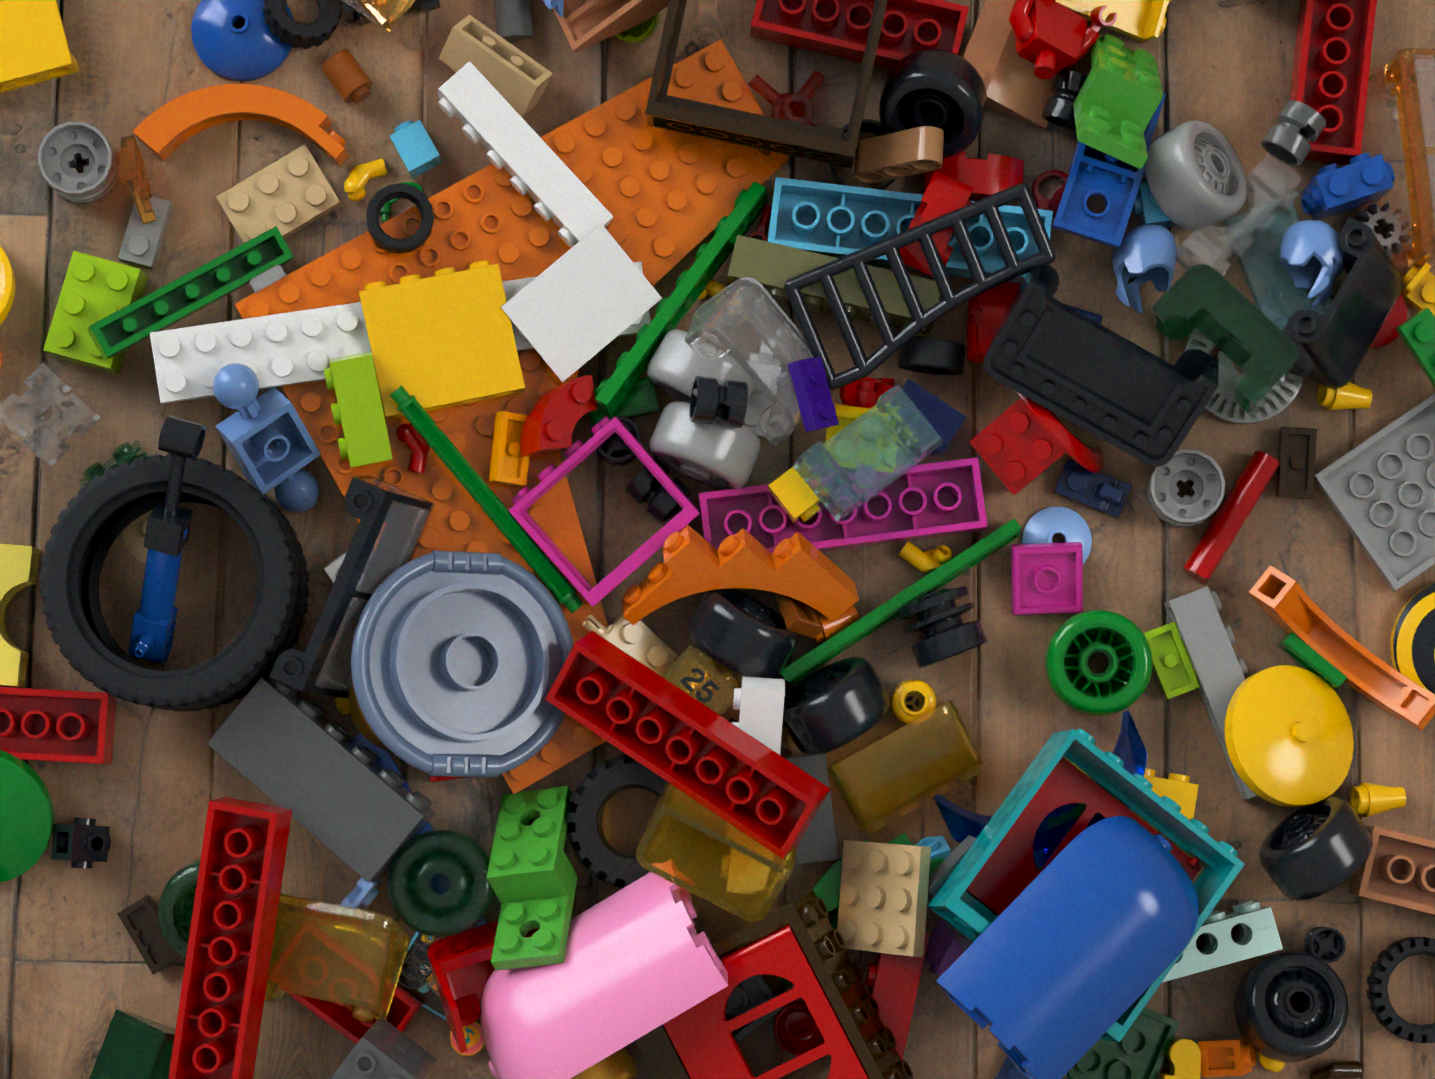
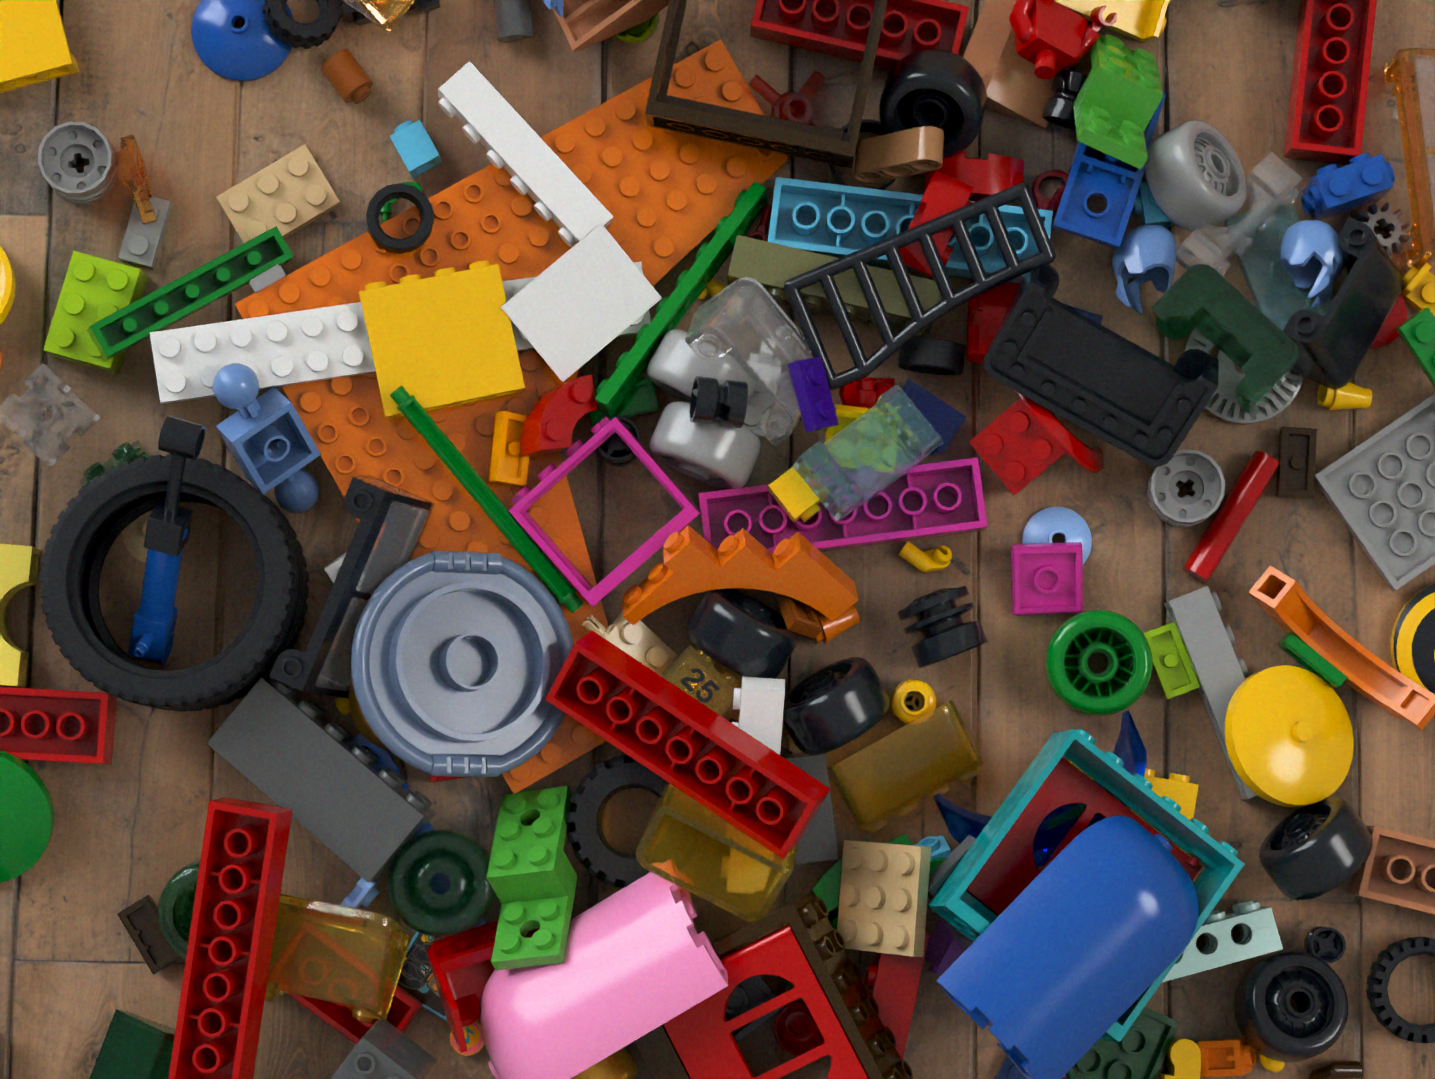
(81, 843): black brick -> none
(226, 103): orange arch -> none
(358, 409): lime brick -> none
(360, 175): yellow arm -> none
(418, 446): red arm -> none
(502, 64): tan brick -> none
(660, 504): black wheel -> none
(890, 609): green tile -> none
(1092, 489): dark blue hinge -> none
(1296, 128): dark grey wheel -> none
(1374, 799): yellow cone -> none

